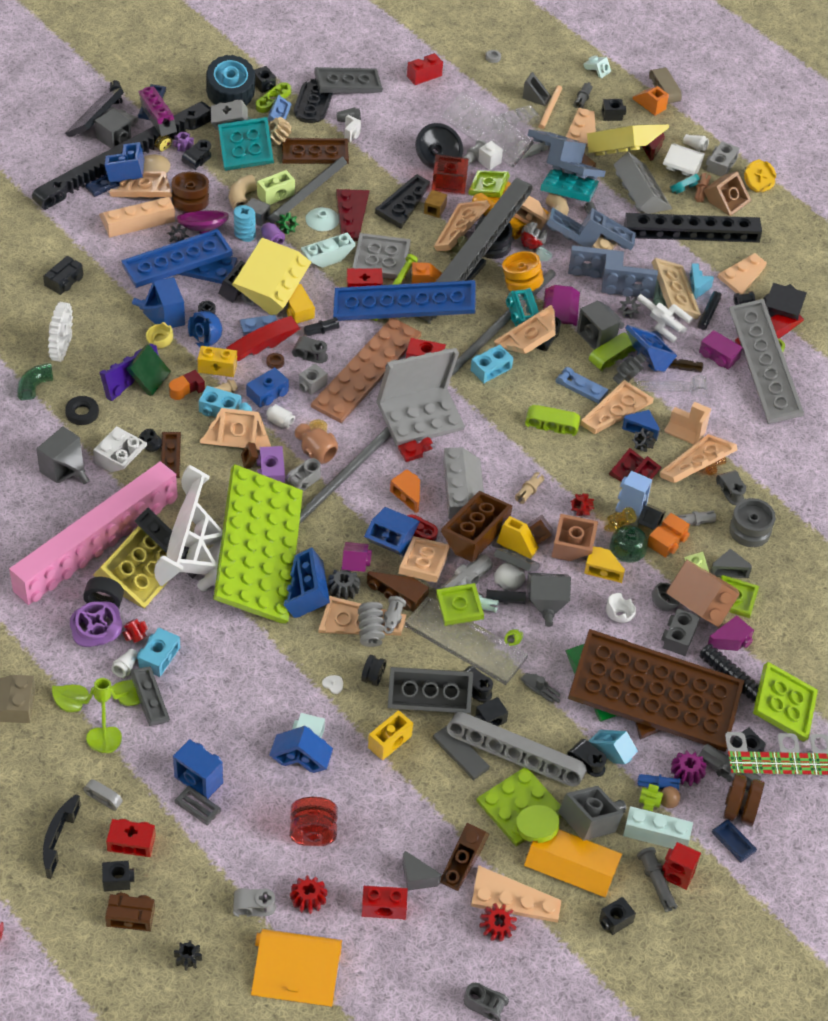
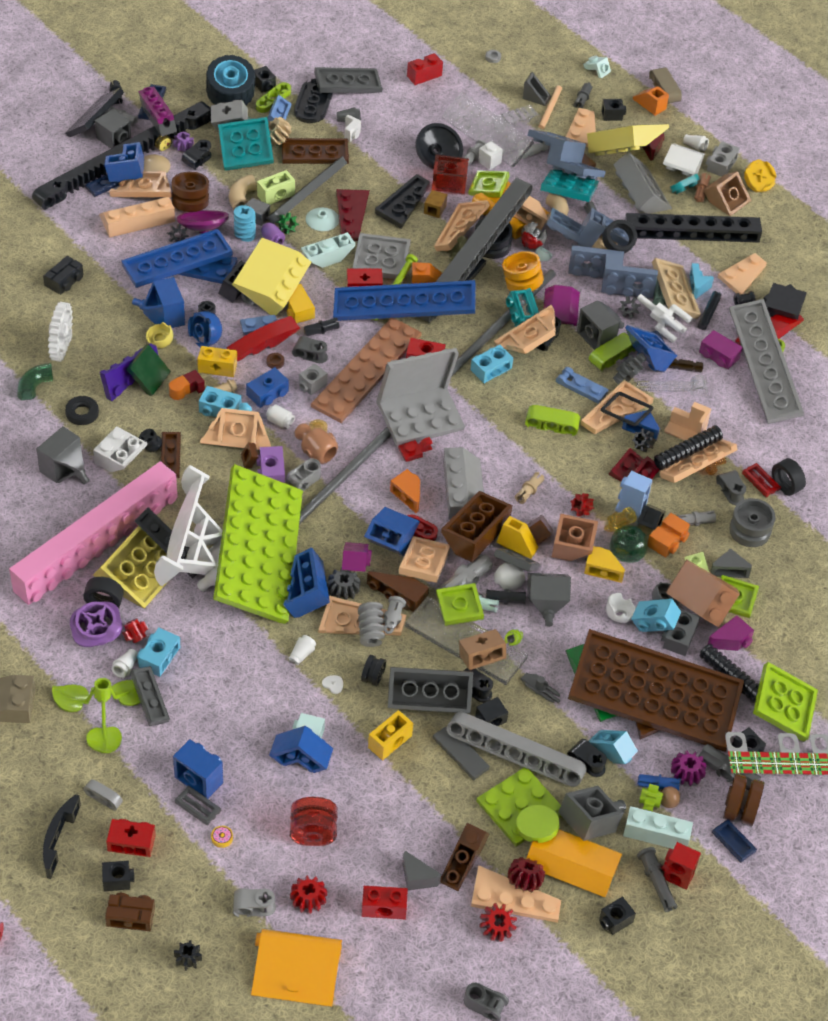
(222, 836): none -> tile
(303, 648): none -> white cone
(482, 649): none -> medium nougat brick
(526, 874): none -> dark red gear
(627, 227): none -> black tyre
(632, 399): none -> black piece
(656, 615): none -> medium azure brick
(688, 447): none -> black piece
(759, 482): none -> red tile
(795, 473): none -> black tyre

